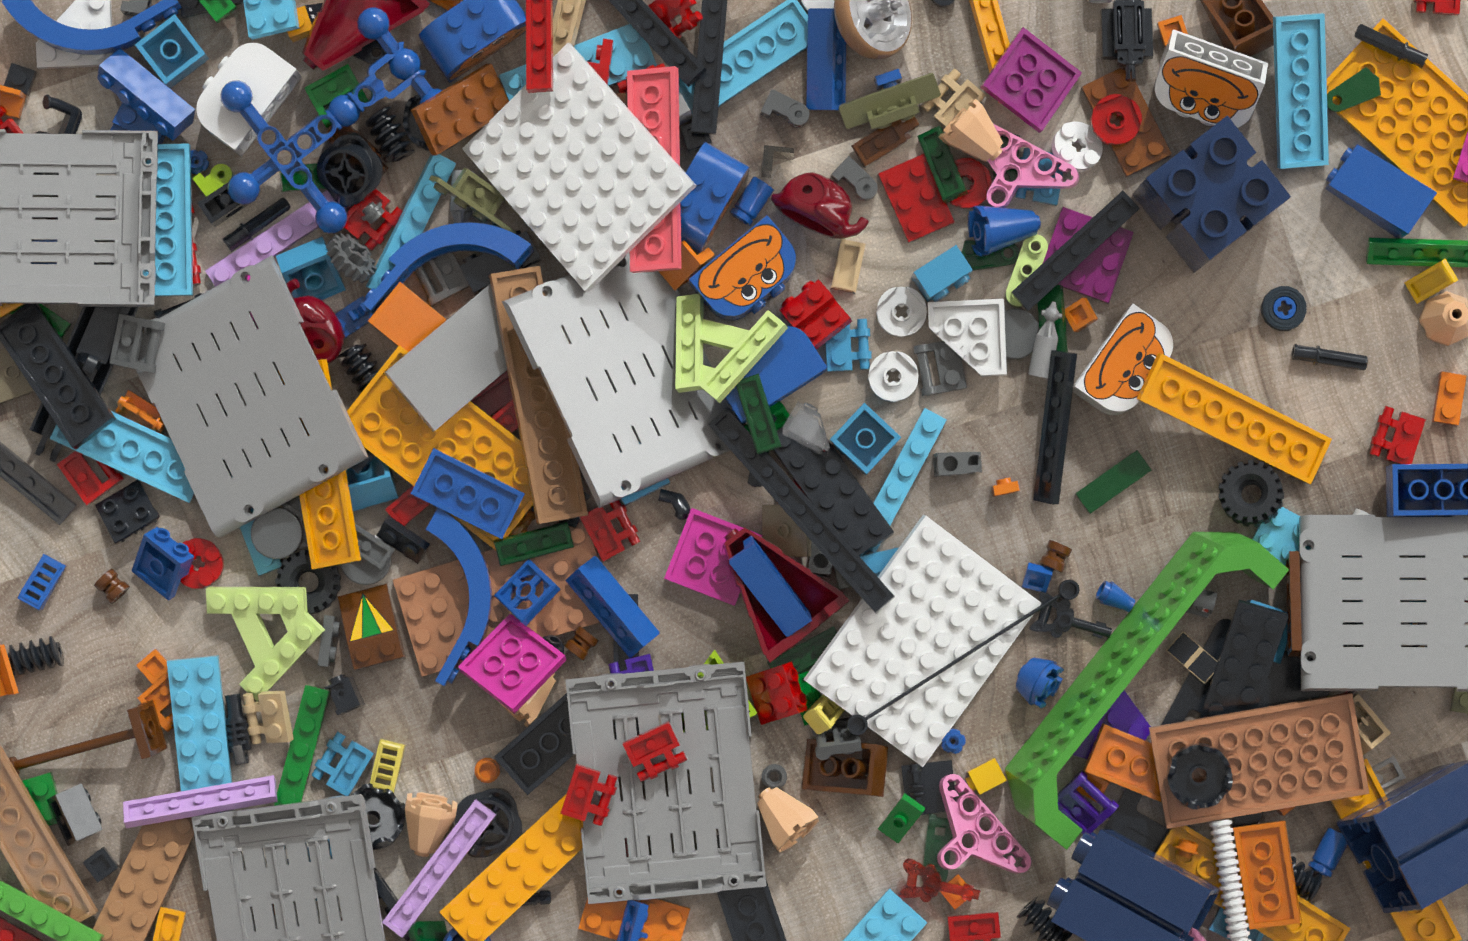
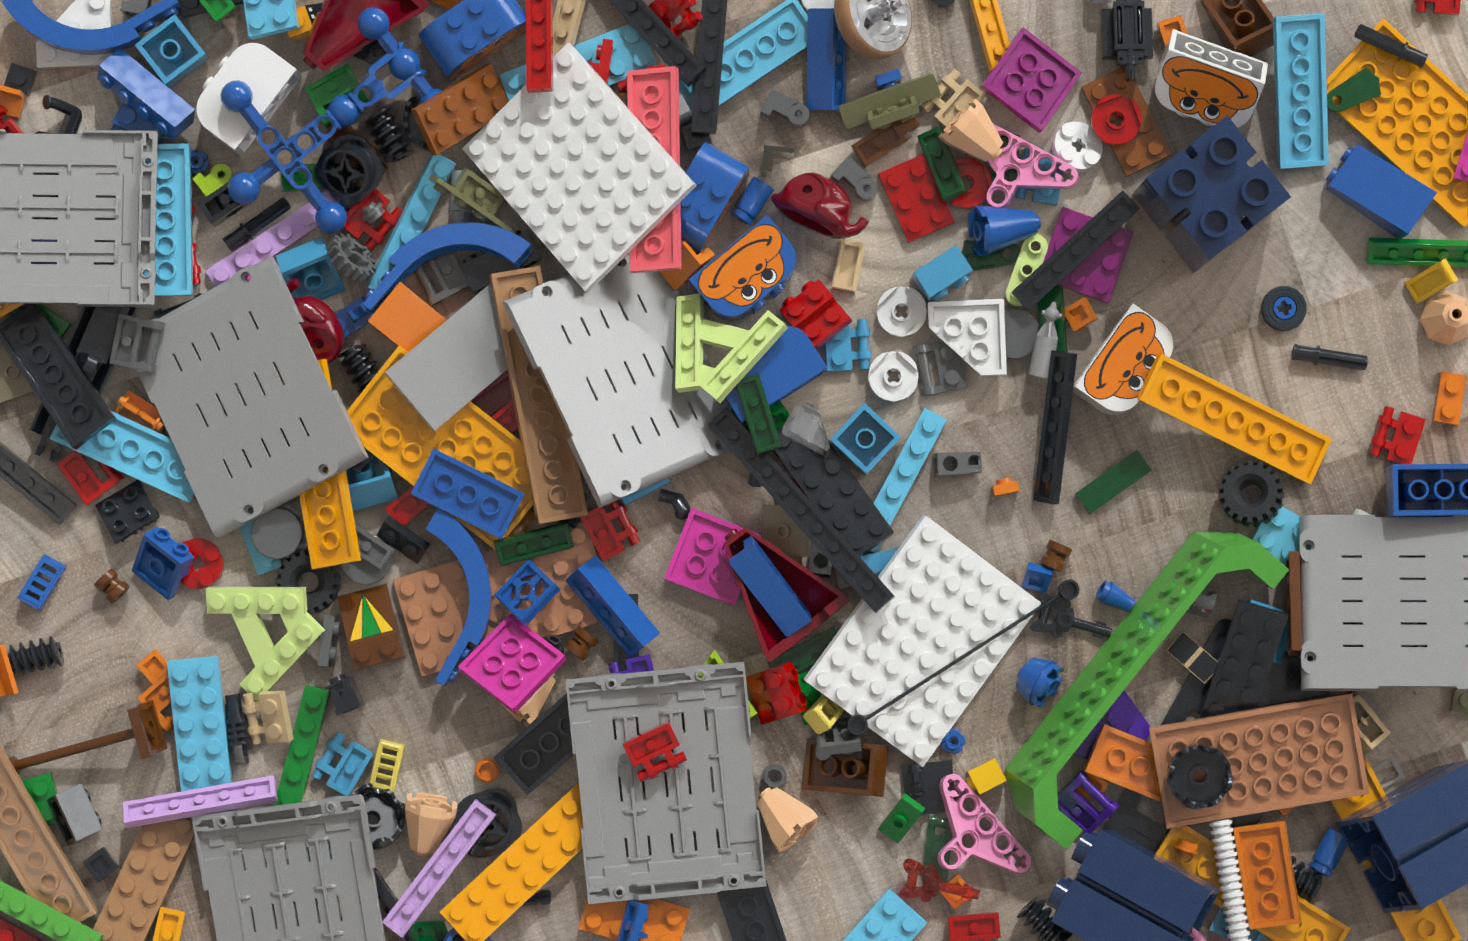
(580, 793): red plate -> none

